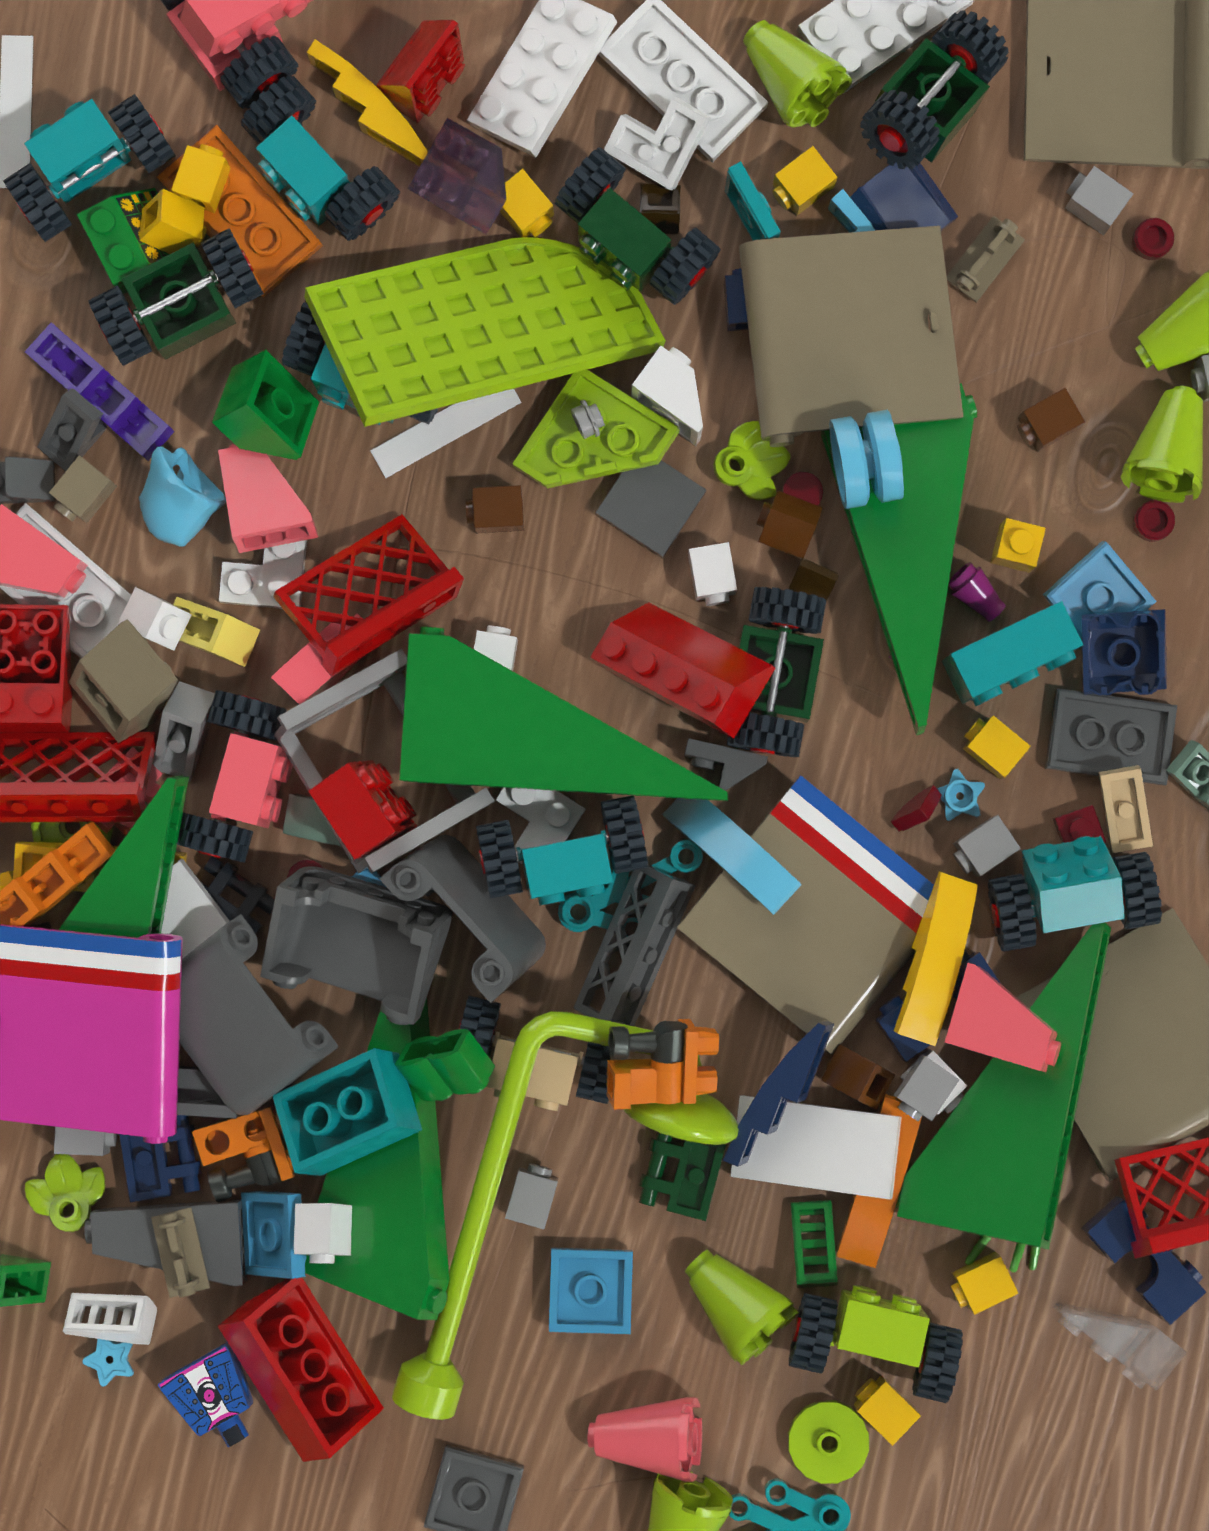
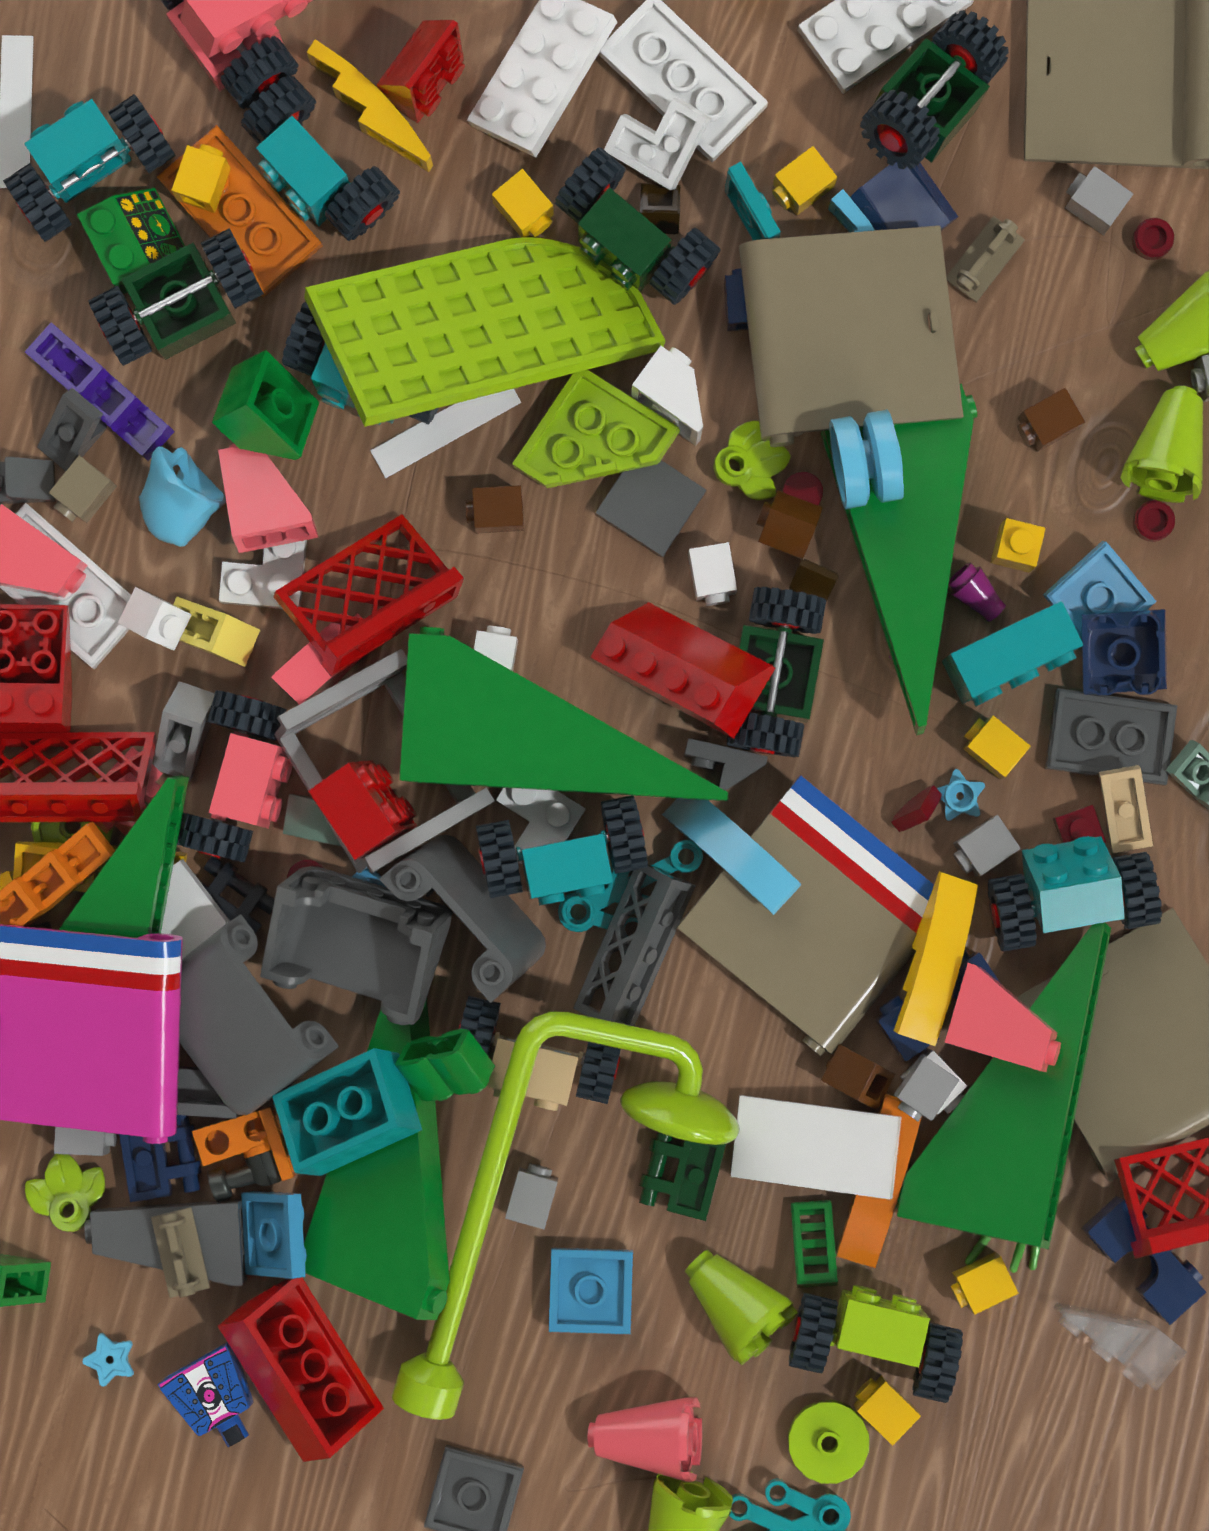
(124, 681): dark tan slope -> none
(135, 1325): white slope -> none
(171, 222): yellow brick -> none
(322, 1231): white brick -> none
(463, 176): slope -> none
(587, 419): light grey plate -> none
(670, 1073): orange hips -> none
(787, 1082): dark blue slope -> none
(795, 74): lime cone -> none

